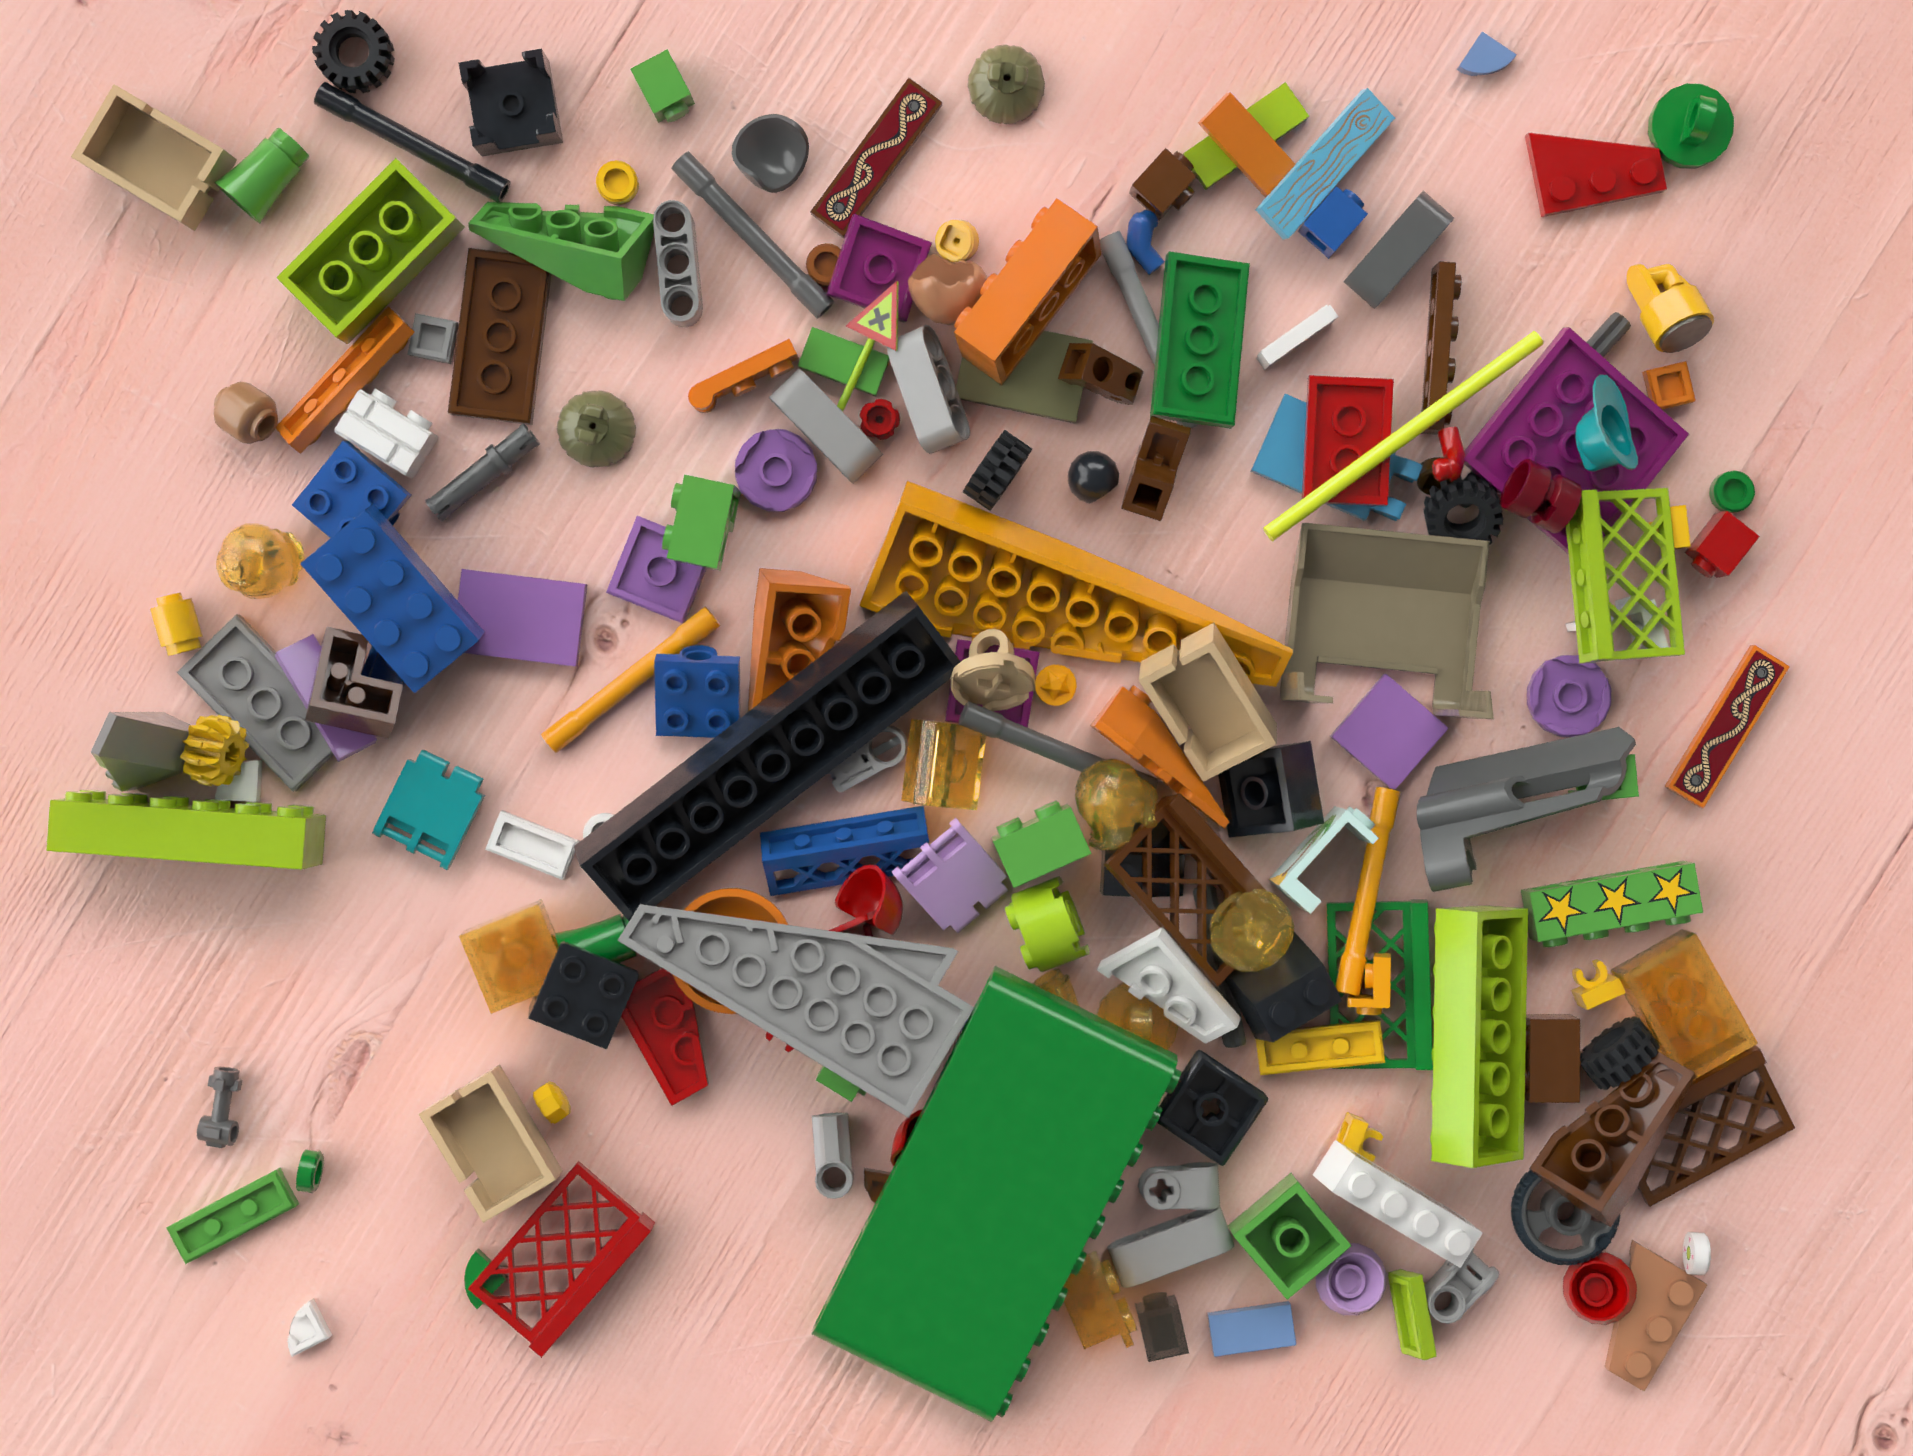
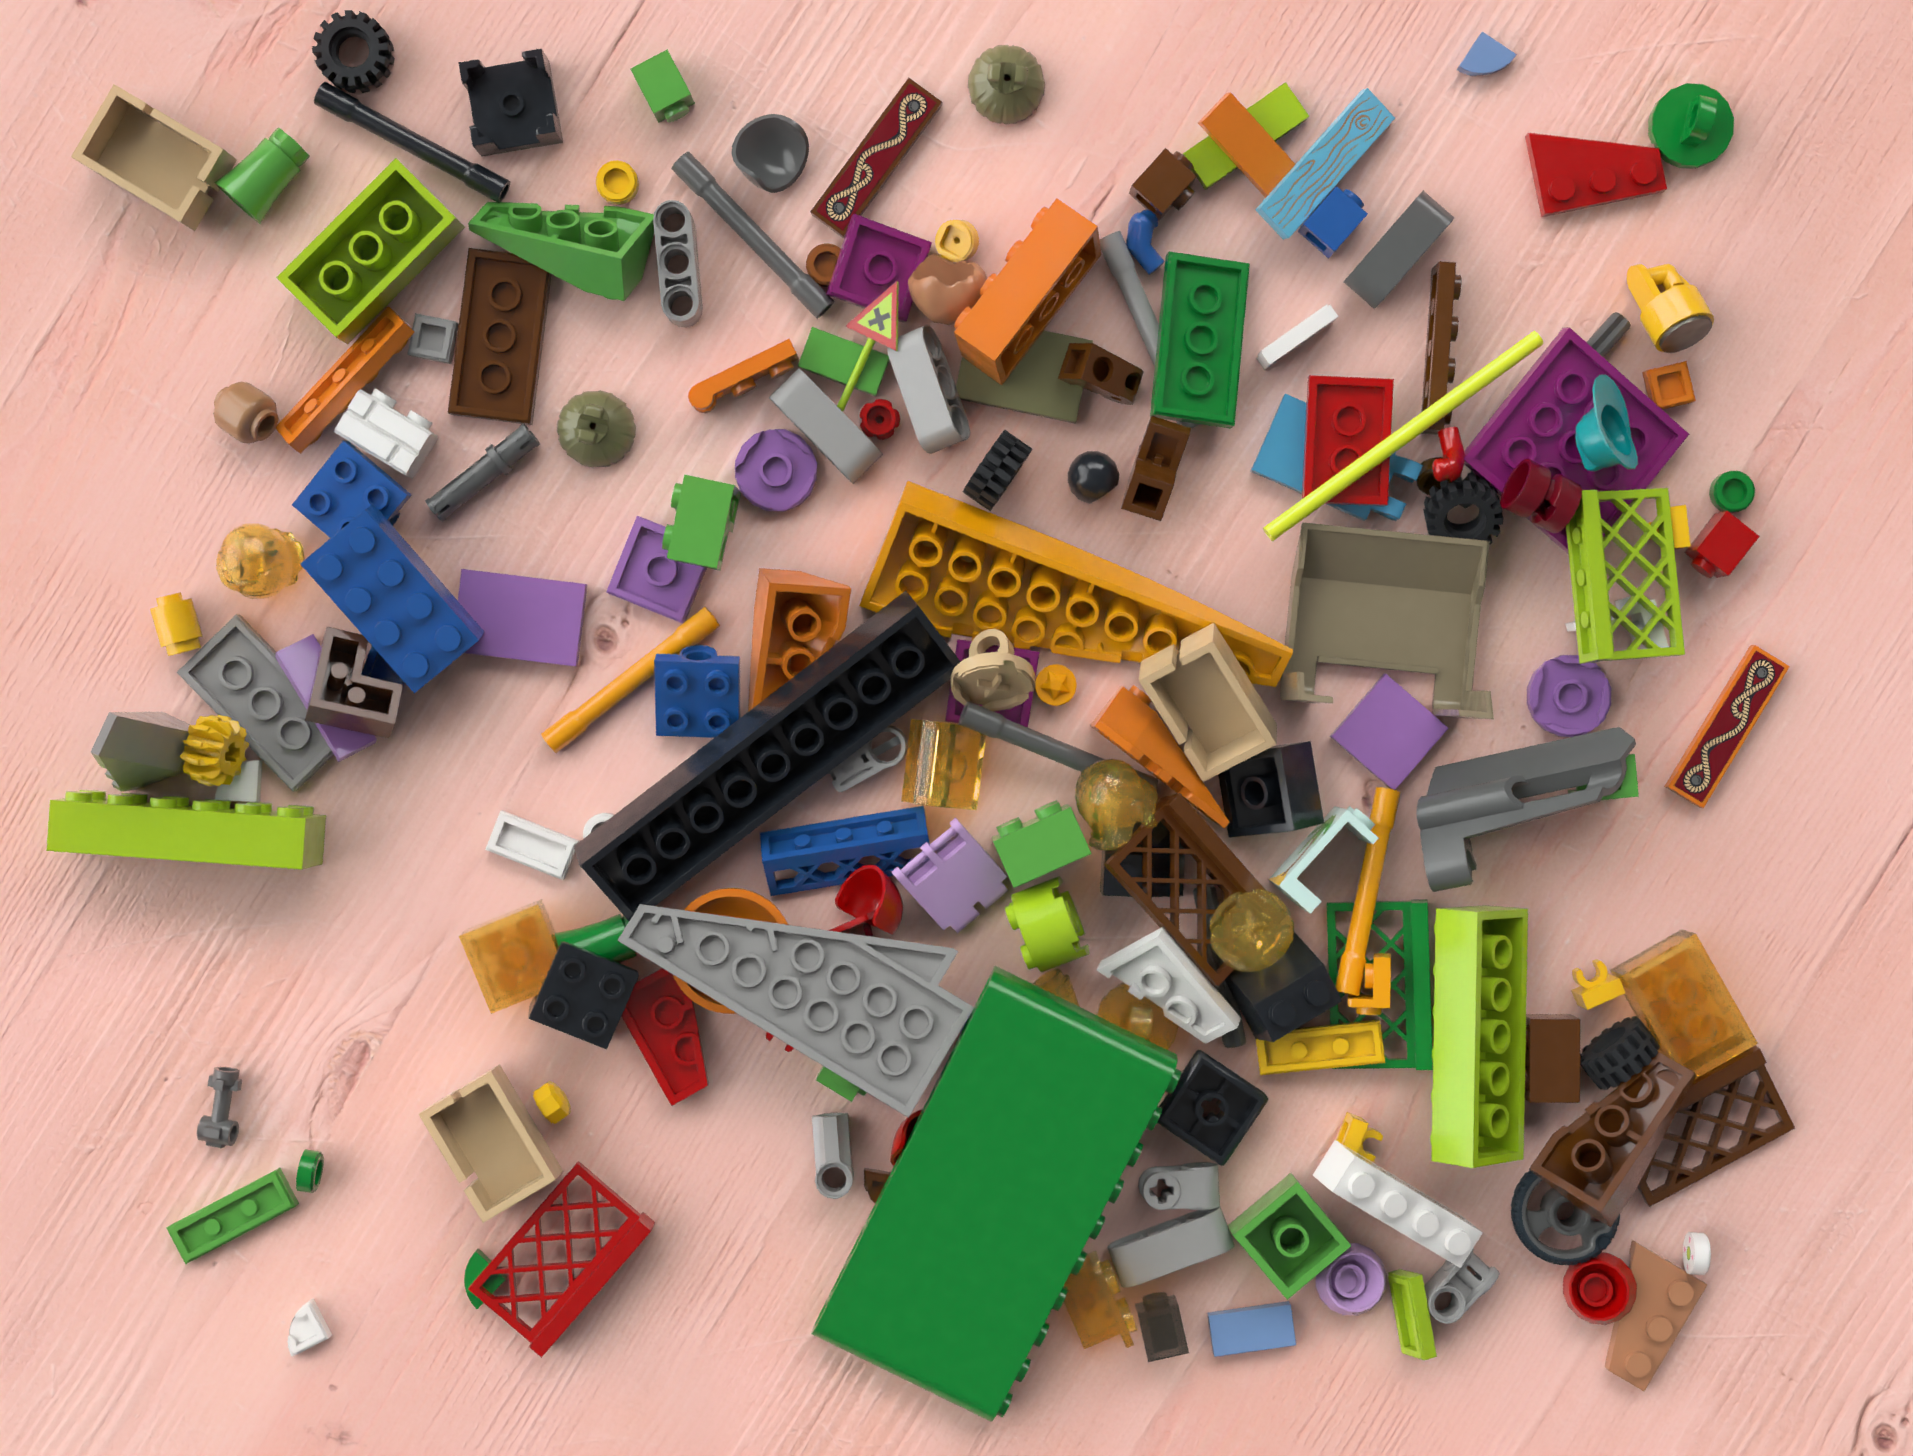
(431, 807): teal plate -> none
(1612, 901): bright green brick -> none

